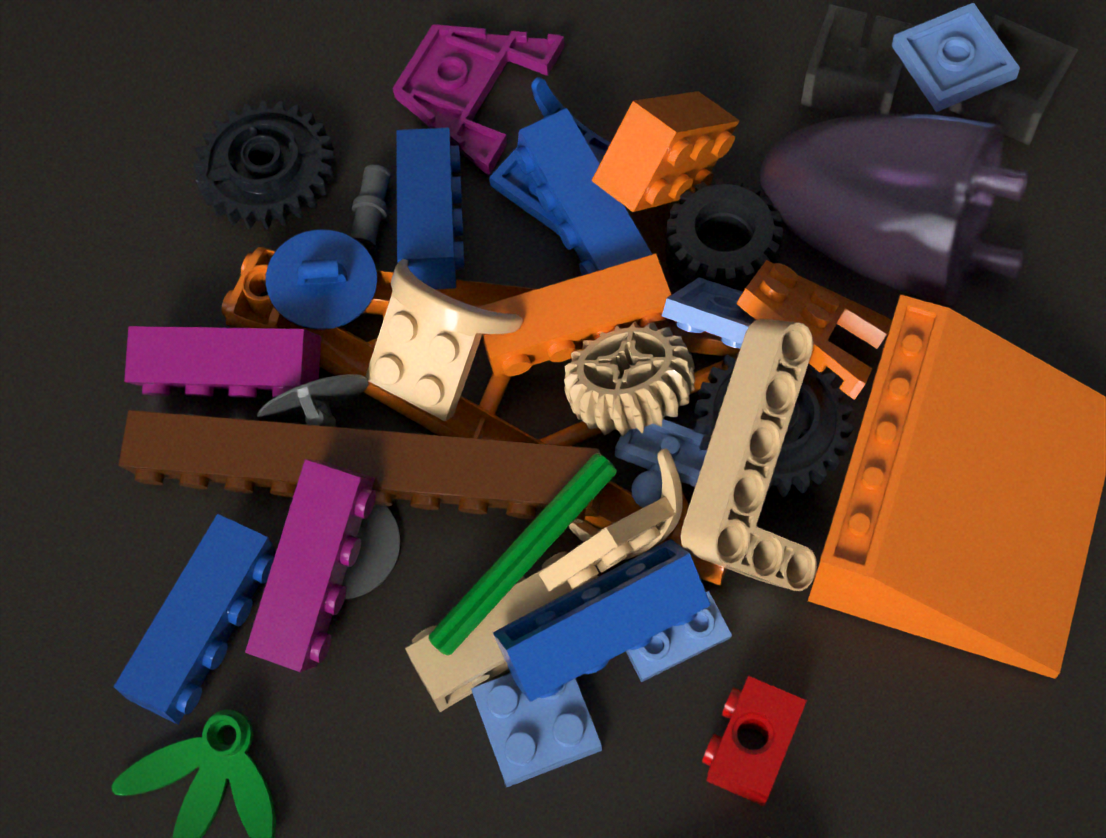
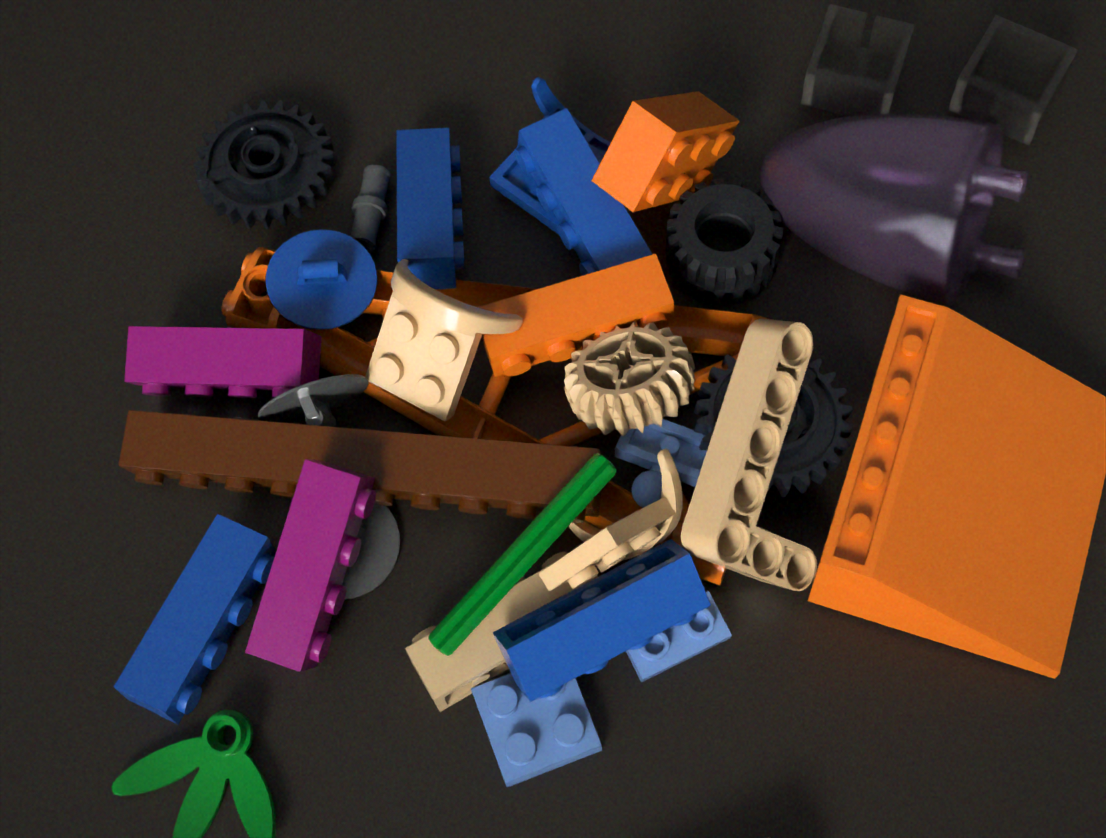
(455, 74): magenta wing -> none
(711, 309): medium blue plate -> none
(746, 770): red brick -> none
(783, 295): orange wing -> none
(955, 57): medium blue plate -> none

